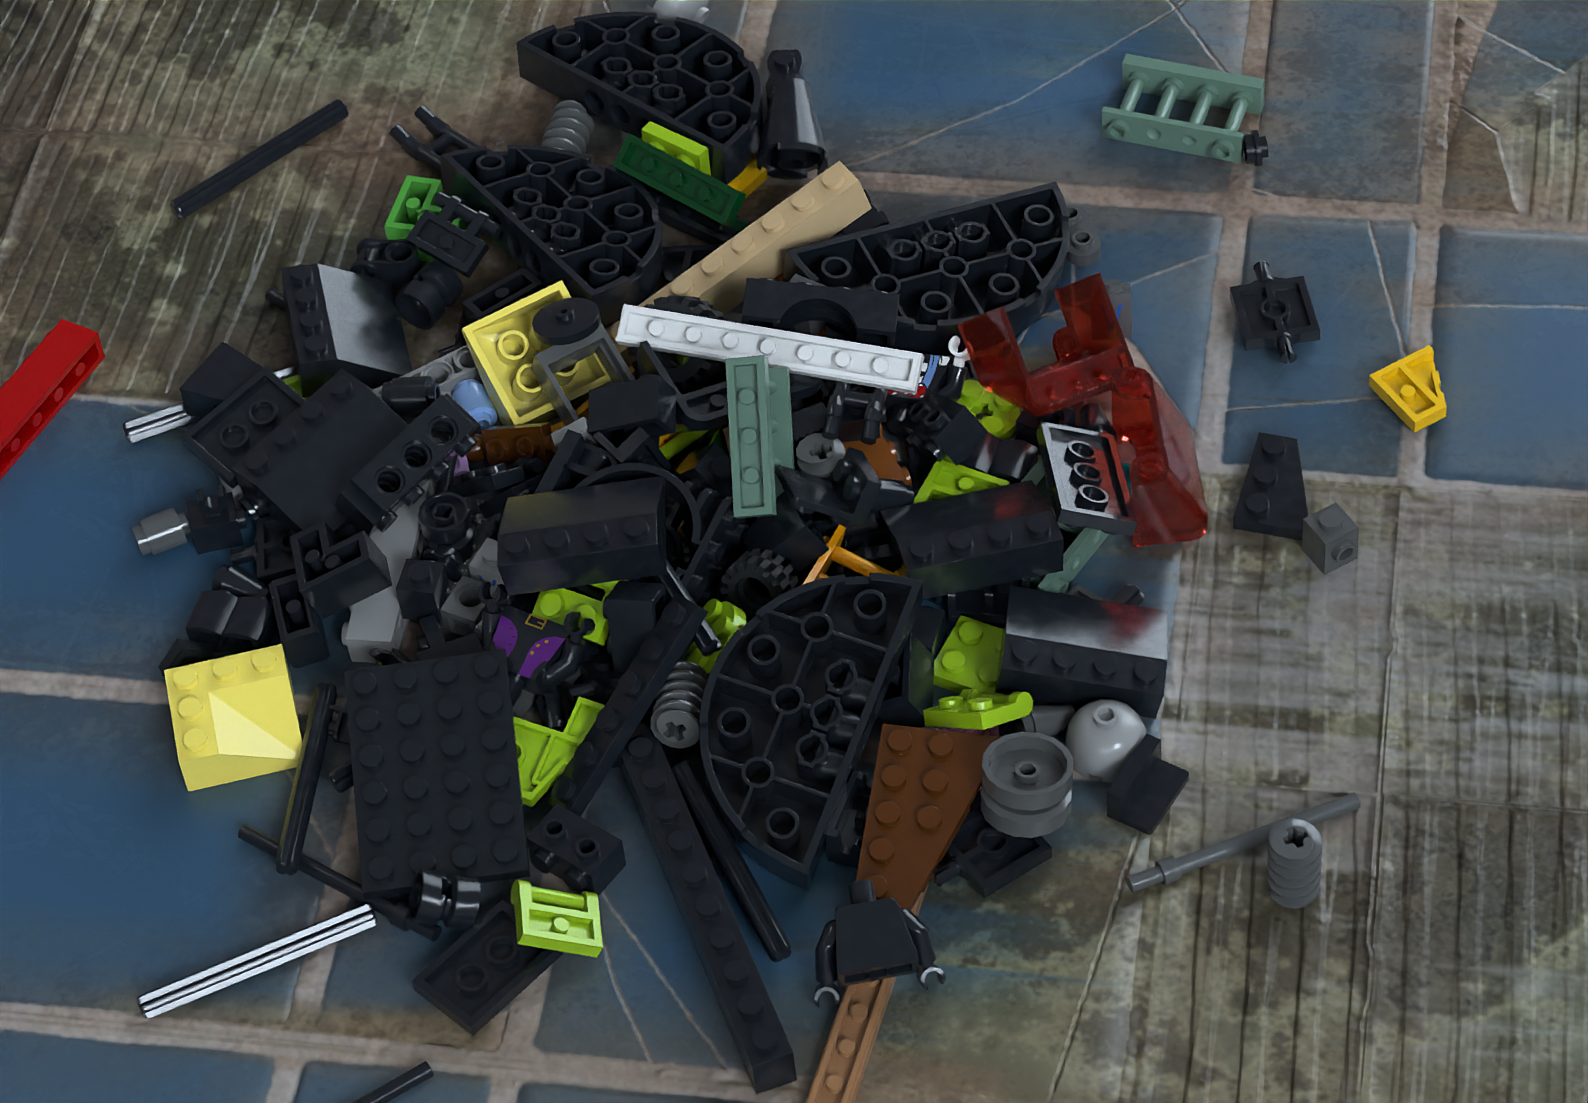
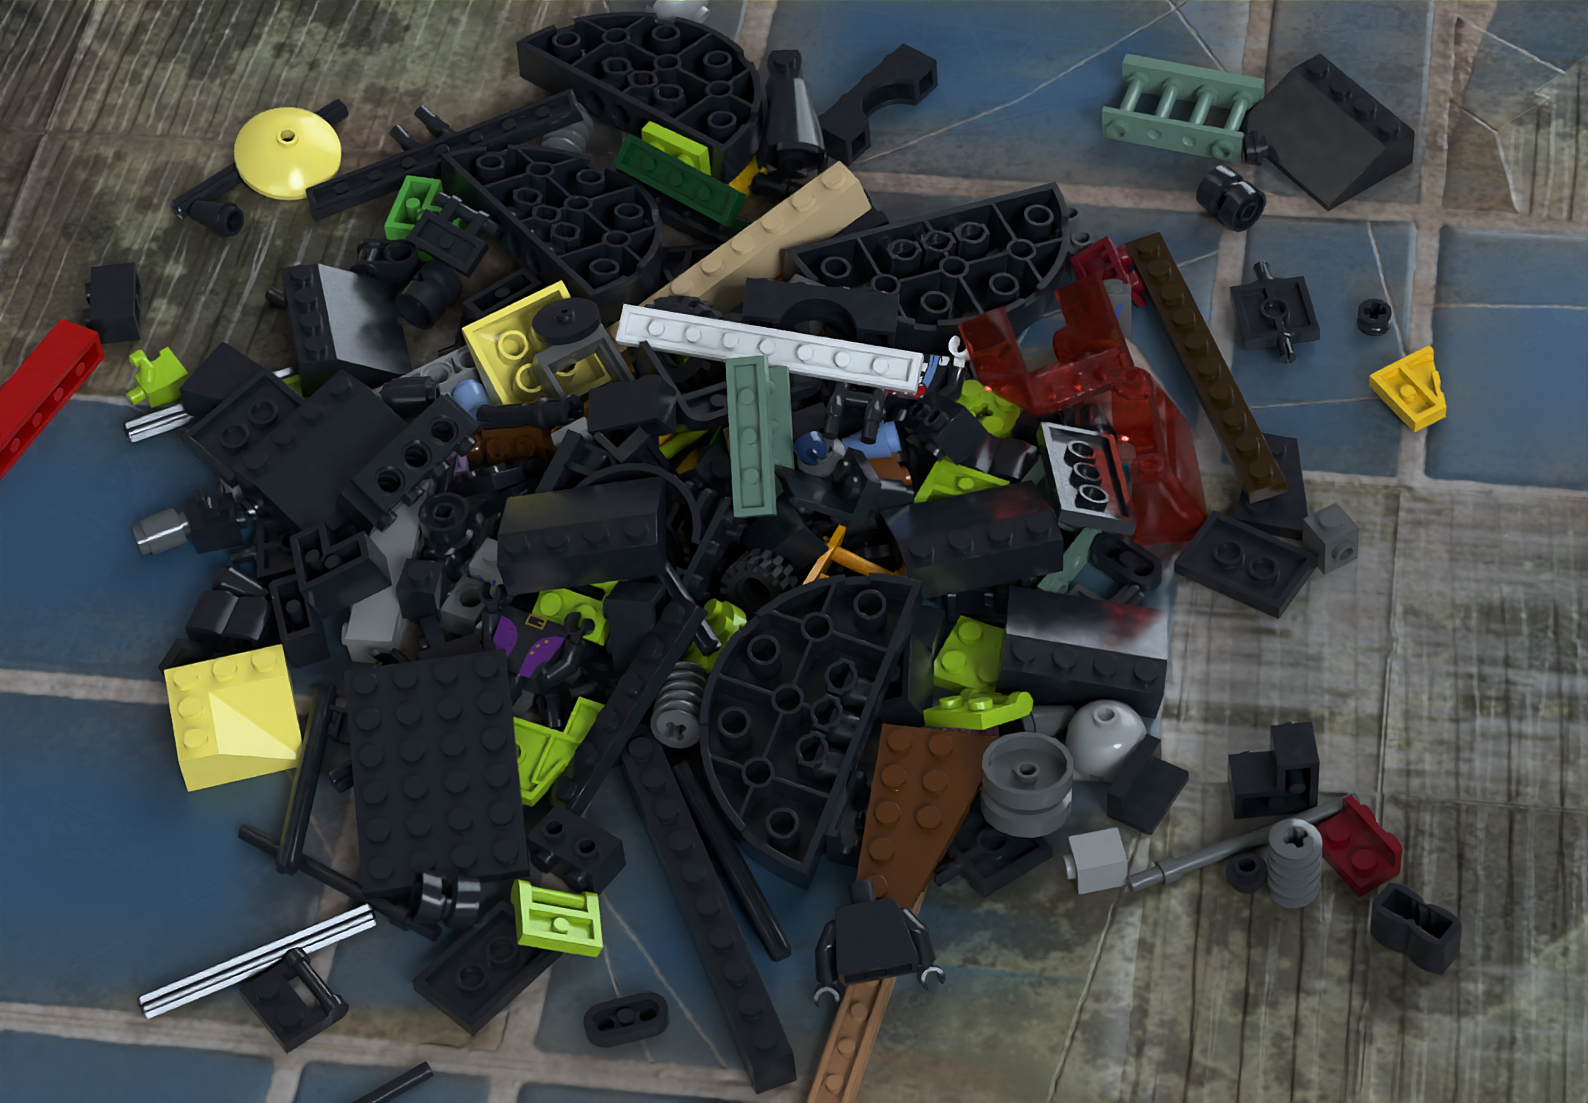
(114, 303): none -> black brick
(158, 379): none -> lime piece
(219, 217): none -> black cone
(282, 167): none -> light yellow dish
(282, 1008): none -> black plate
(425, 160): none -> black tile
(543, 413): none -> black pin
(626, 1019): none -> black plate
(774, 187): none -> black pin
(810, 448): none -> dark blue hinge
(886, 442): none -> medium blue cone
(899, 79): none -> black arch
(1096, 861): none -> light grey brick
(1111, 263): none -> dark red bracket
(1132, 561): none -> black plate
(1206, 369): none -> dark brown plate
(1231, 198): none -> black wheel
(1246, 564): none -> black plate
(1246, 881): none -> black plate
(1277, 779): none -> black brick
(1329, 133): none -> black slope
(1360, 847): none -> dark red bracket
(1370, 308): none -> black bush
(1419, 929): none -> black brick

